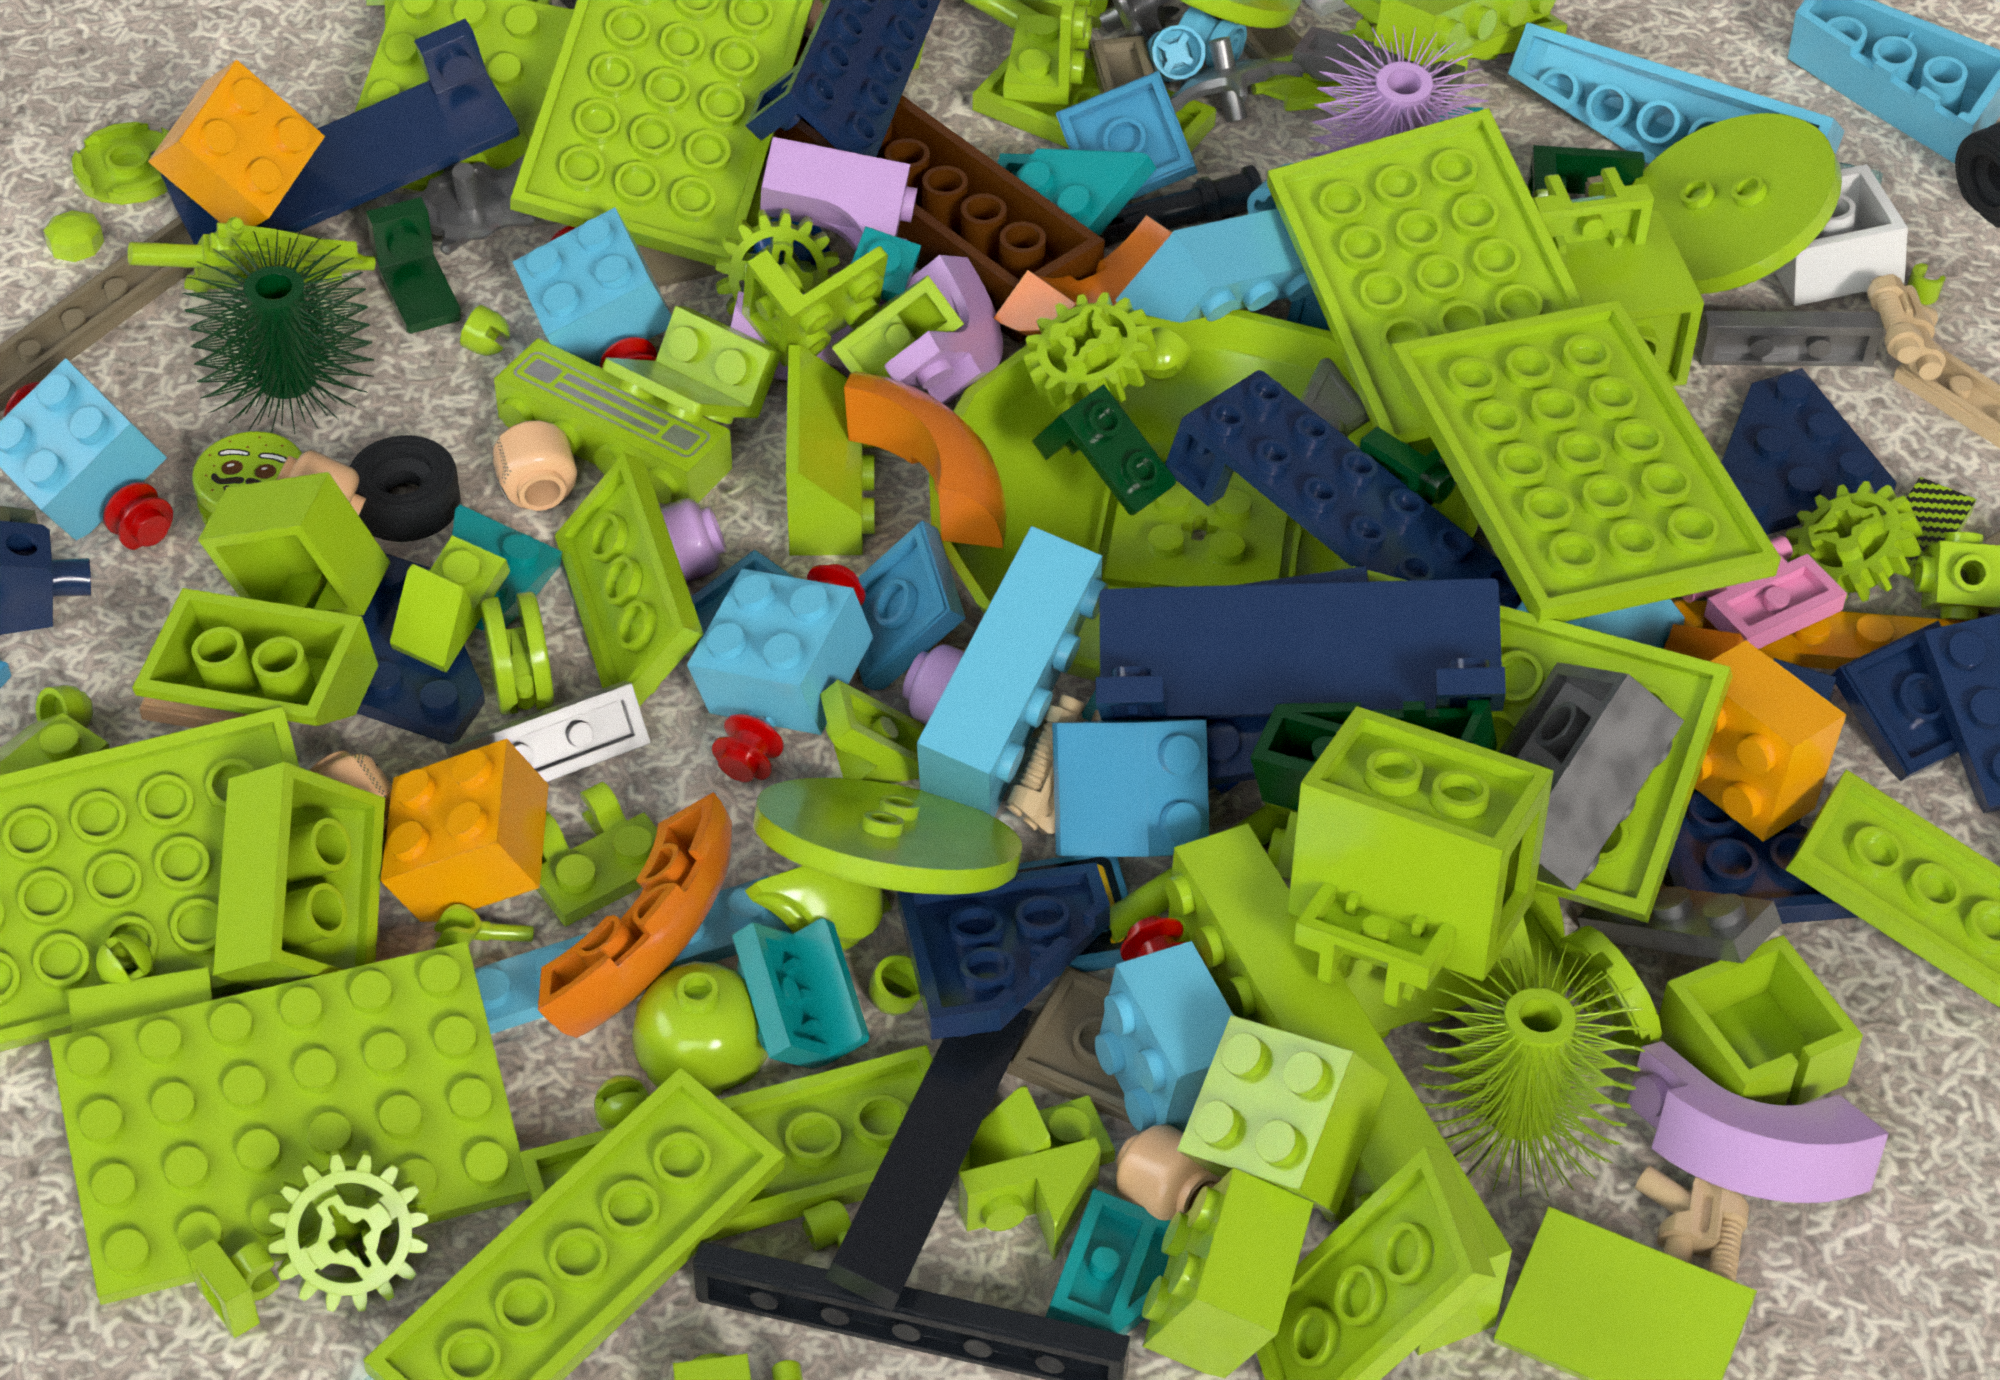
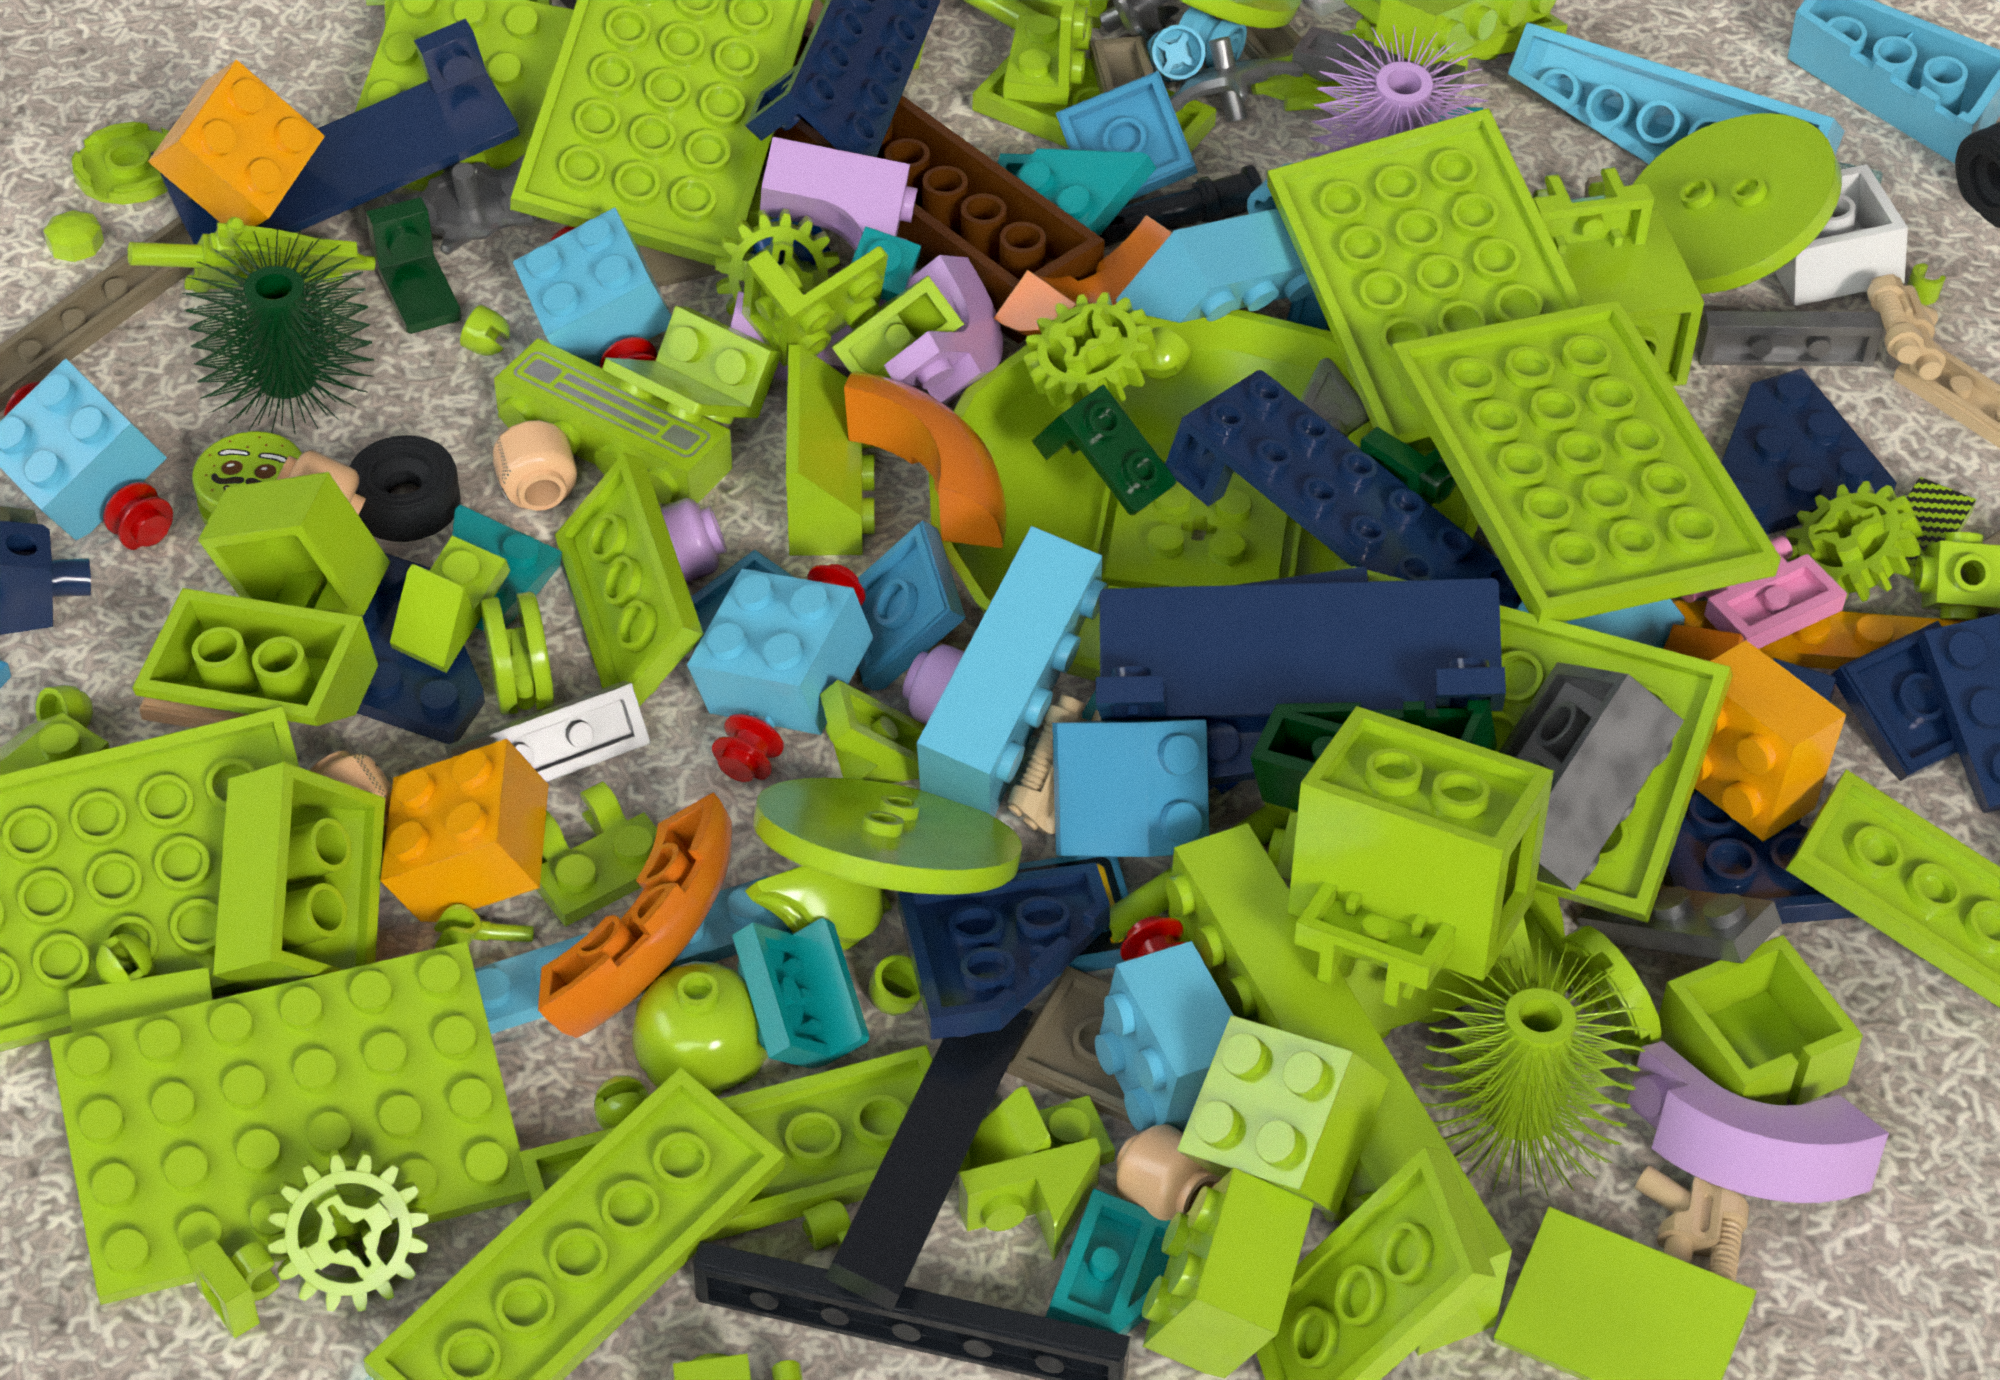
(1578, 164): dark green bracket -> none

